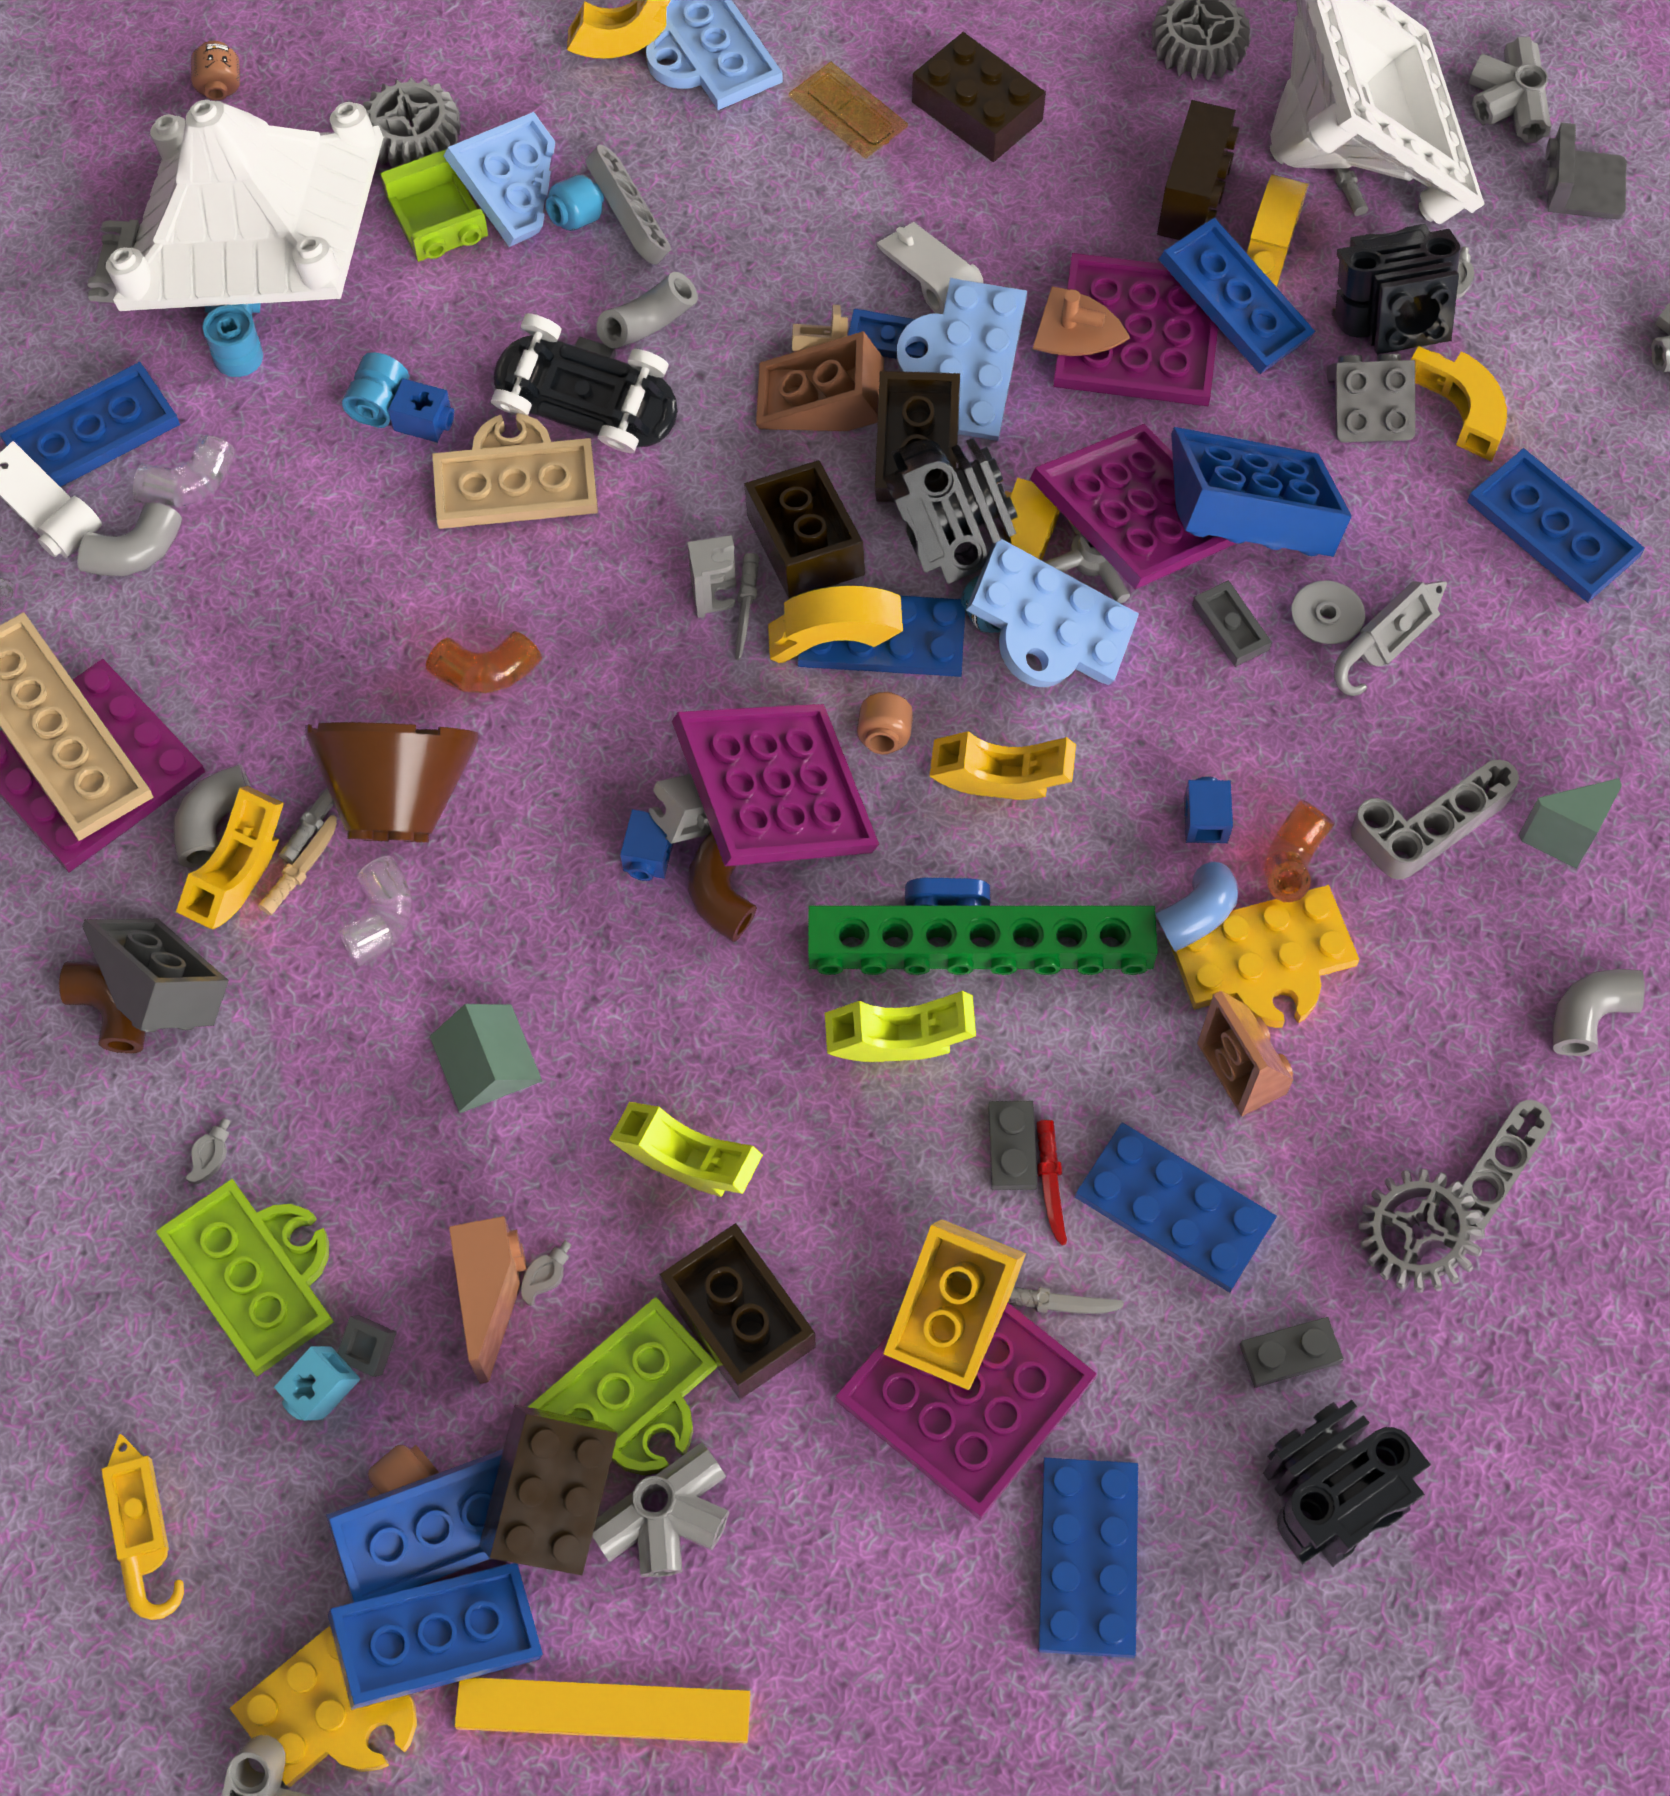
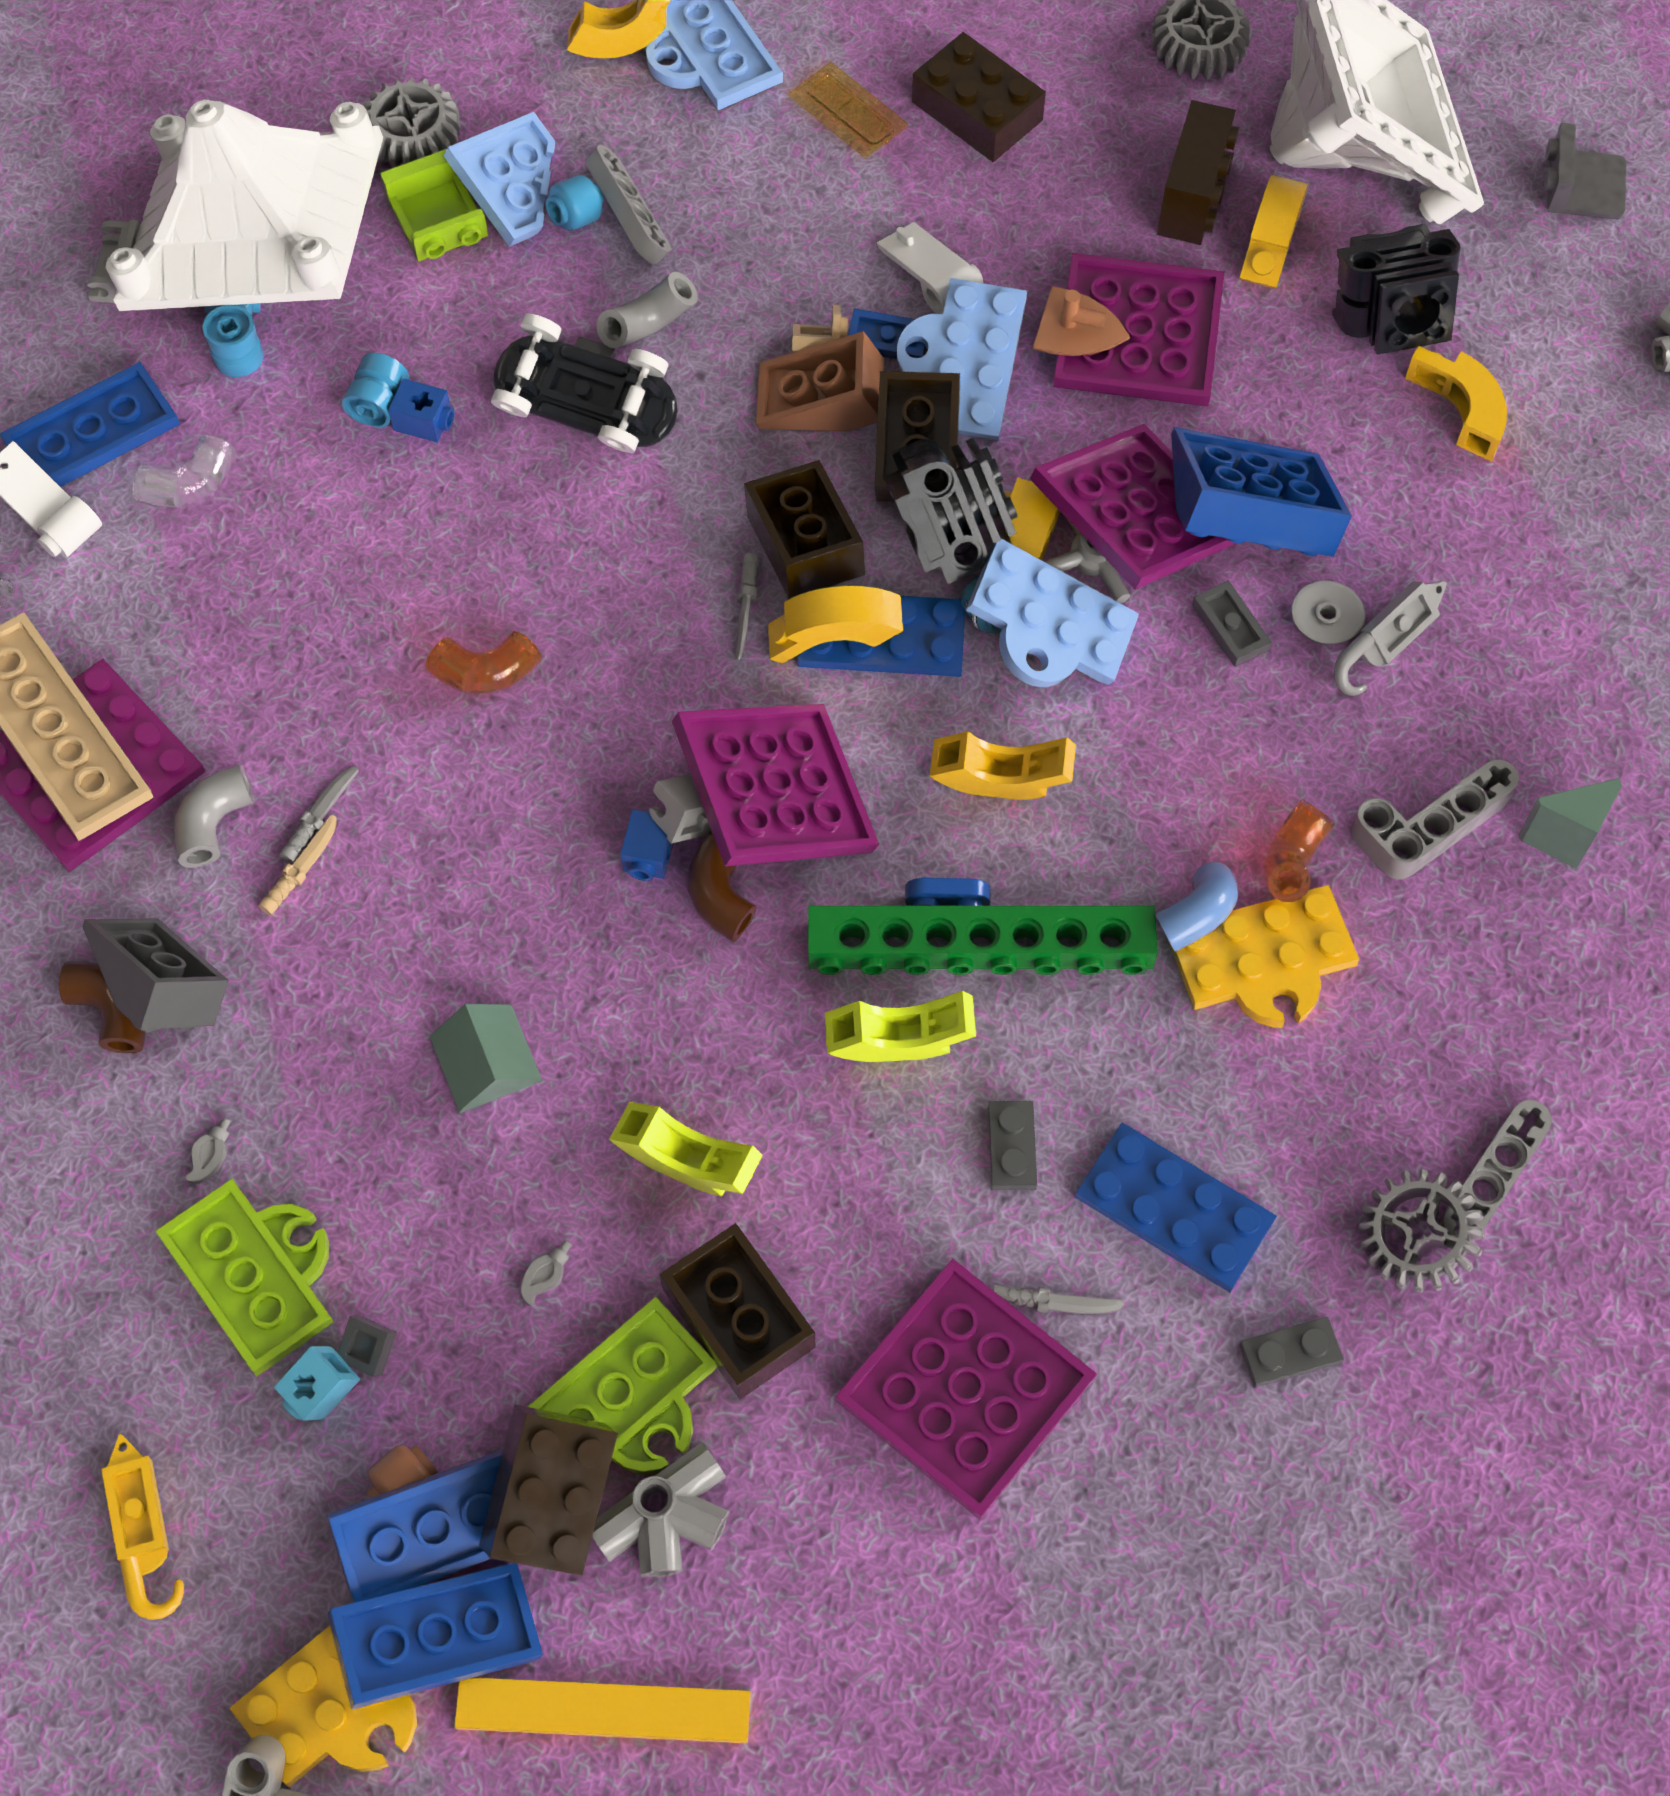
(136, 549): light grey cylinder -> none
(215, 69): nougat head -> none
(239, 861): yellow arch -> none
(386, 914): clear cylinder -> none
(390, 775): reddish brown cone -> none
(488, 1283): nougat slope -> none
(514, 477): tan plate -> none
(711, 570): light grey hinge -> none
(885, 722): nougat head -> none
(954, 1303): yellow slope -> none
(1049, 1170): red piece -> none
(1088, 1558): blue plate -> none
(1208, 810): blue brick -> none
(1236, 295): blue plate -> none
(1242, 1054): nougat slope -> none
(1343, 1483): black piece -> none
(1348, 182): light grey piece -> none
(1374, 398): flat silver bracket -> none
(1465, 271): light grey piece -> none
(1513, 89): light grey piece -> none
(1555, 525): blue plate -> none
(1588, 1001): light grey cylinder -> none

